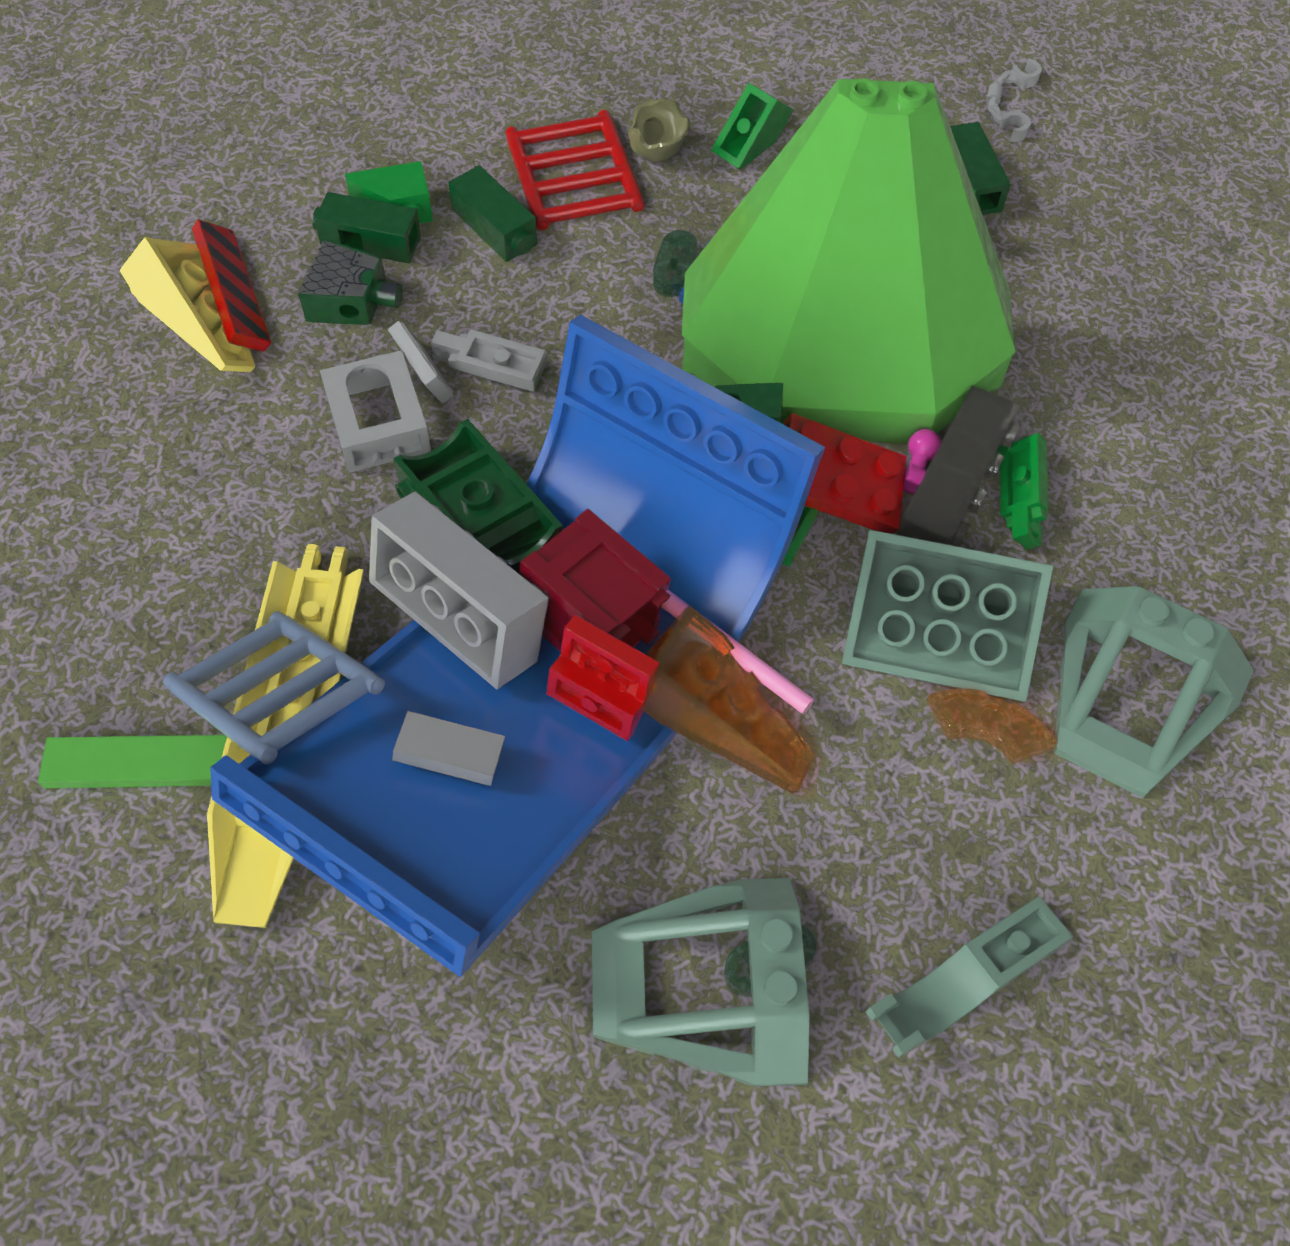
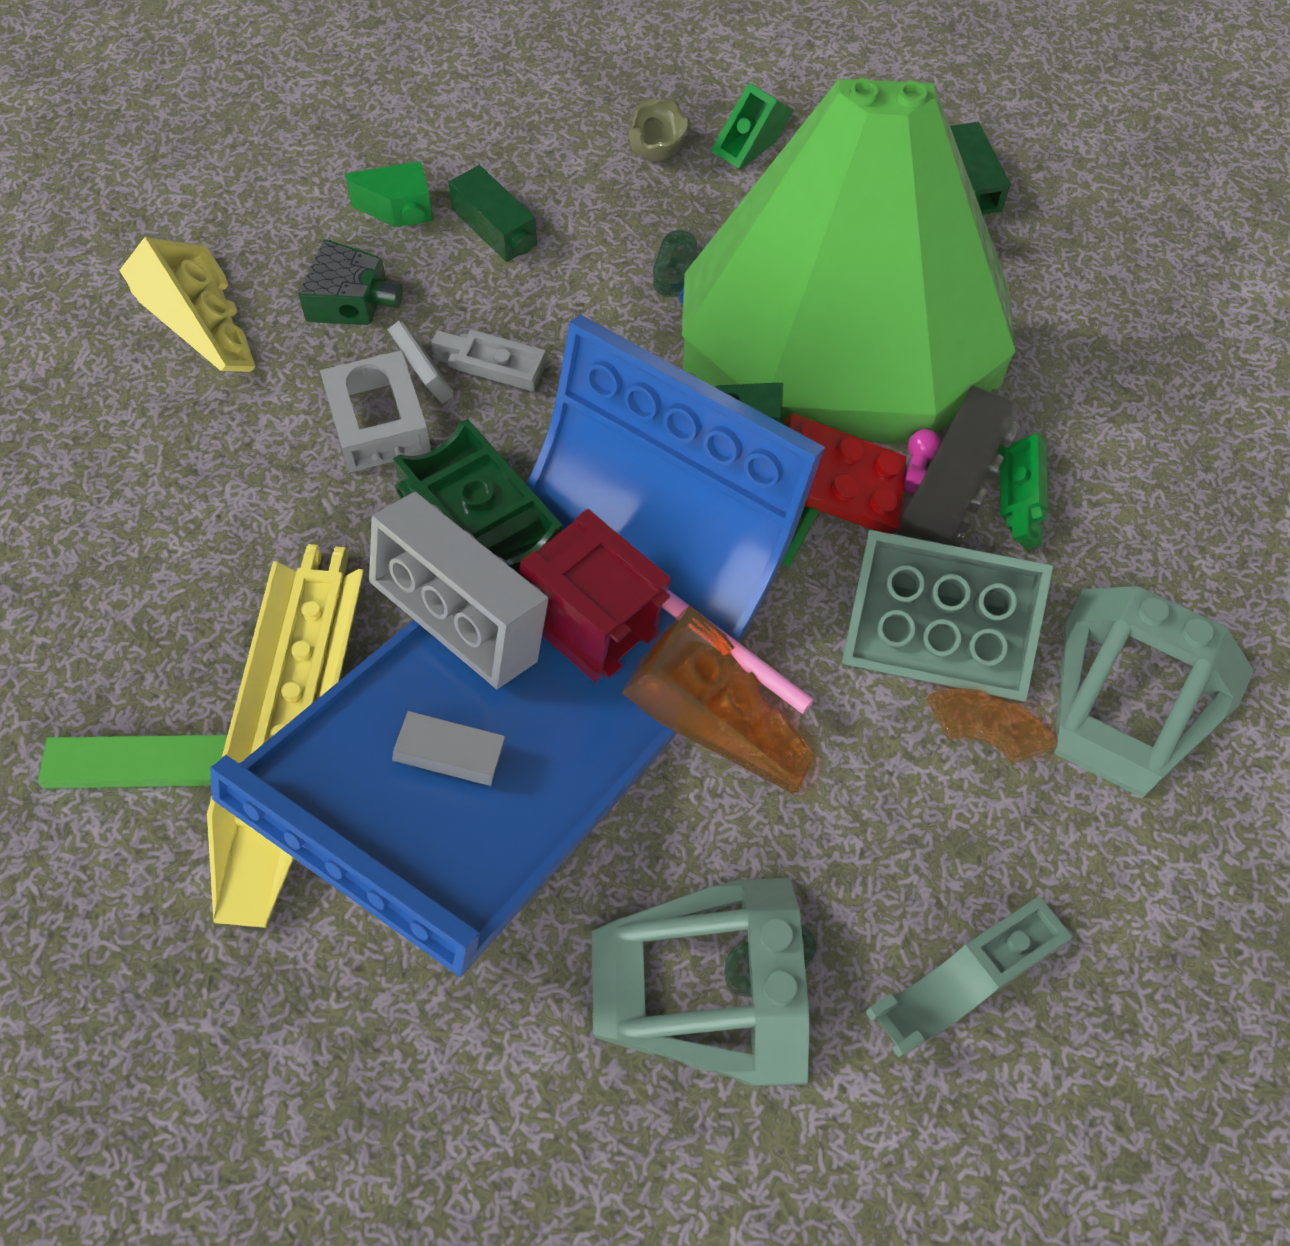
(231, 286): red tile -> none
(239, 725): sand blue bar -> none
(368, 226): dark green brick -> none
(602, 677): red slope -> none
(610, 147): red bar -> none
(1016, 117): light grey piece -> none

